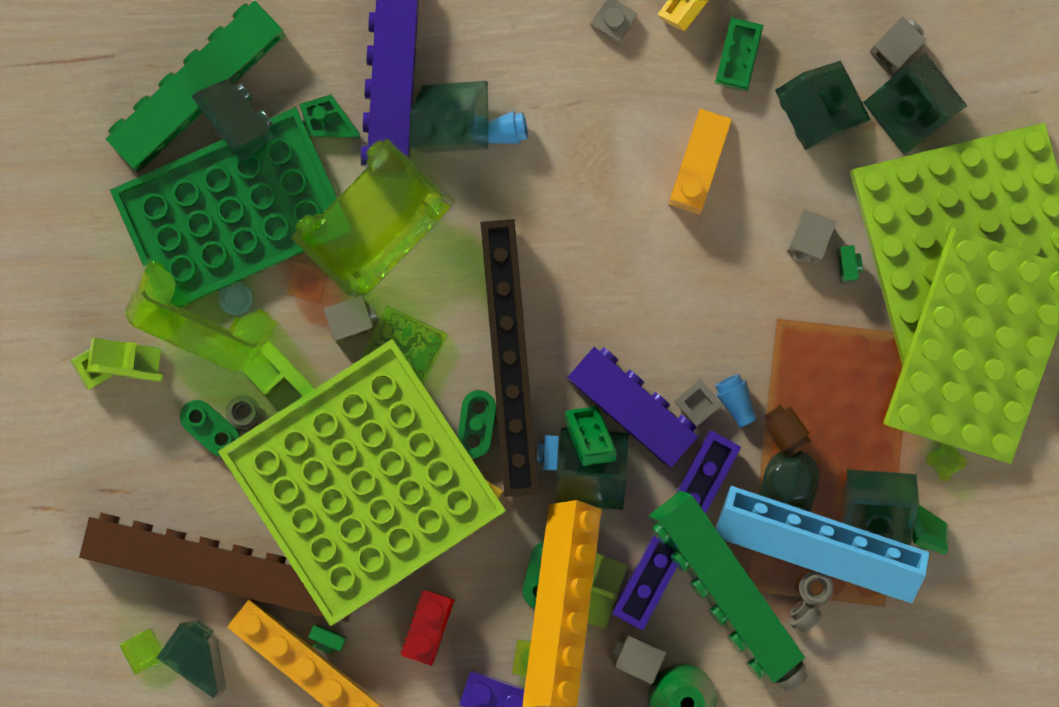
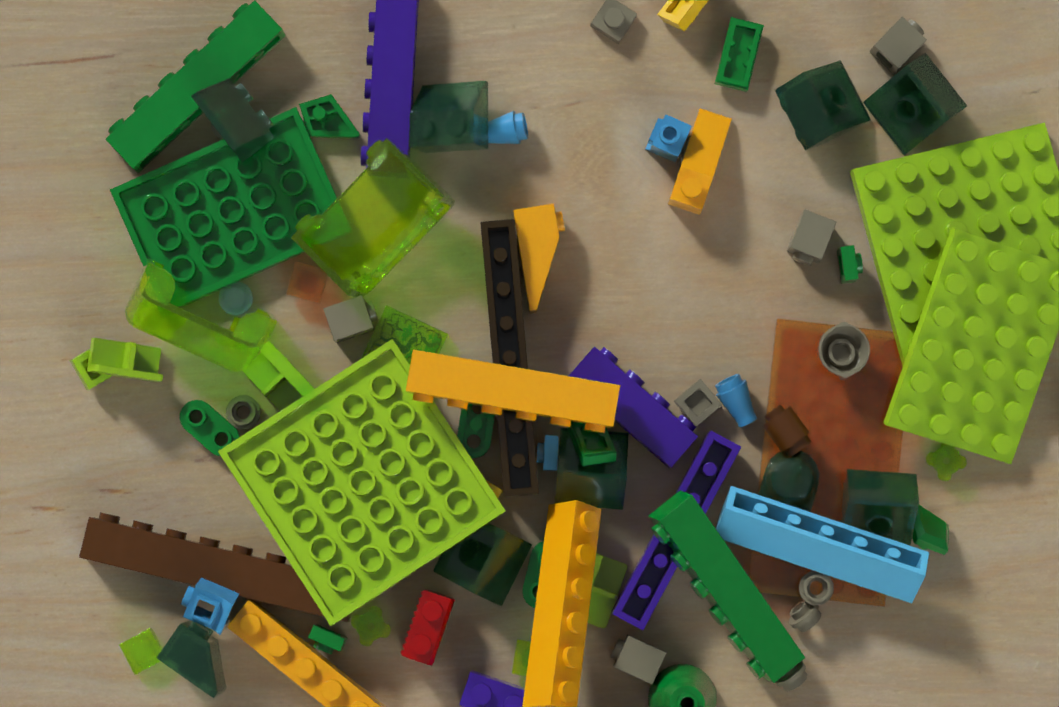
(214, 594): none -> dark azure window
(361, 623): none -> clear neon green plate
(485, 562): none -> clear green slope
(512, 389): none -> light orange brick
(537, 241): none -> light orange slope
(668, 138): none -> dark azure window
(844, 350): none -> dark tan hat

